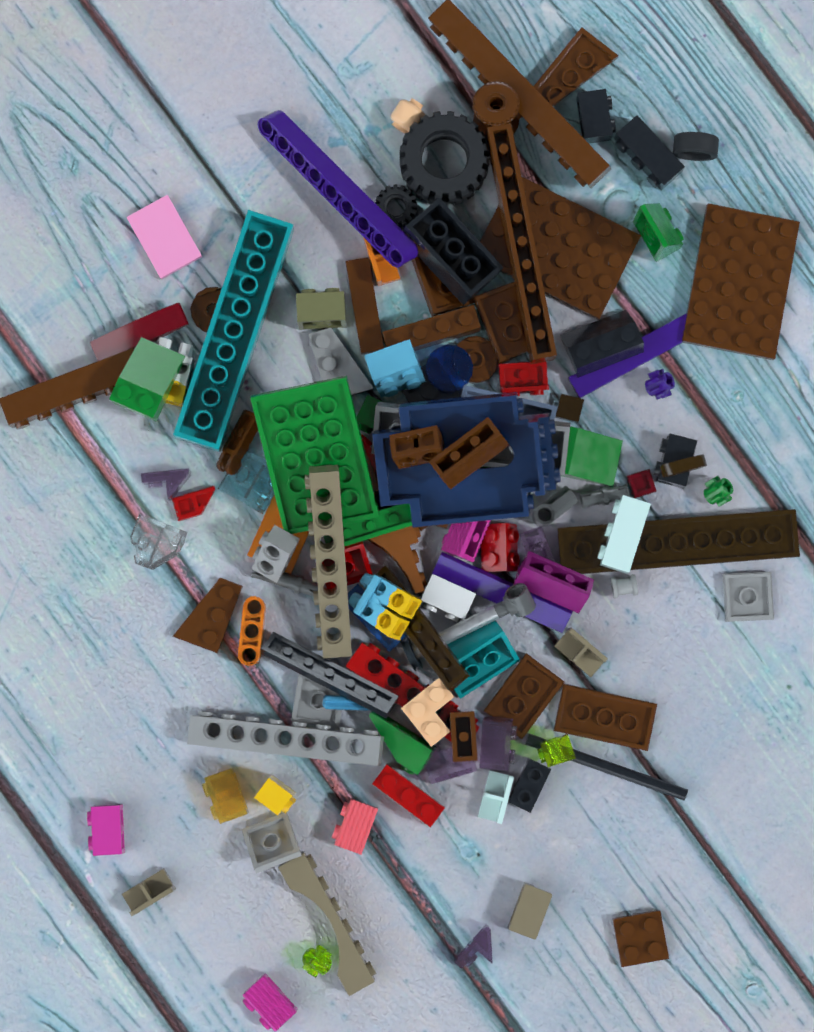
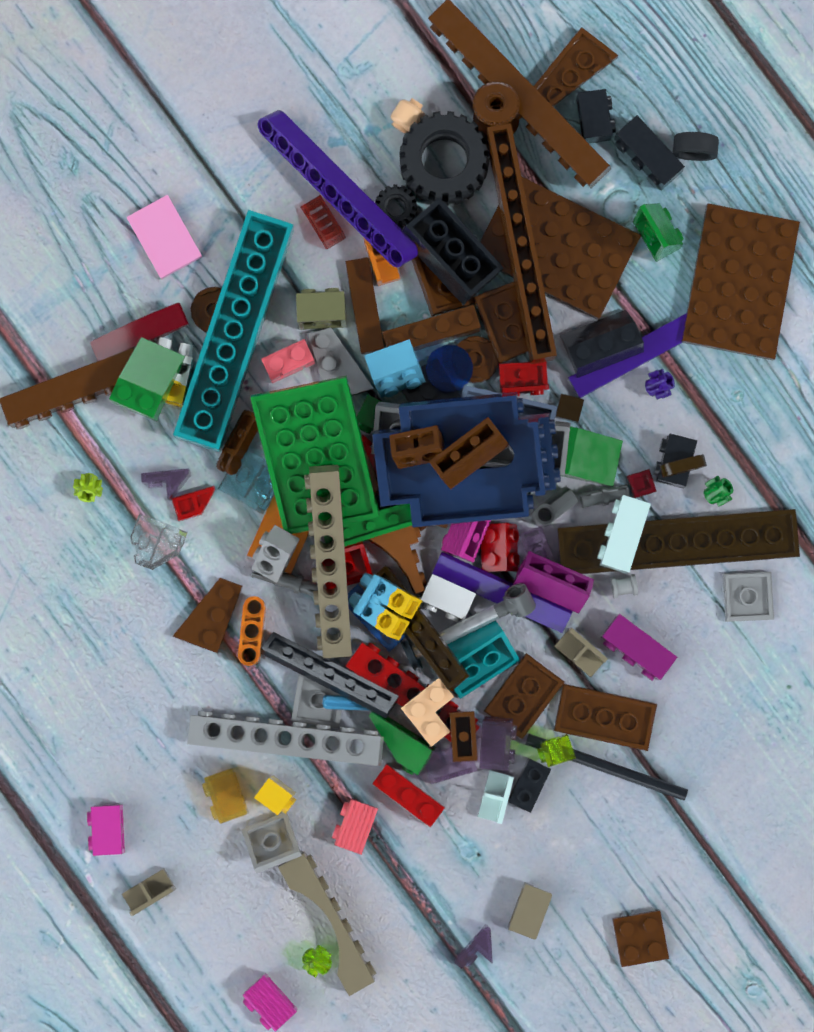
(87, 487): none -> lime gear
(288, 361): none -> coral brick
(332, 234): none -> clear red slope
(638, 648): none -> magenta brick

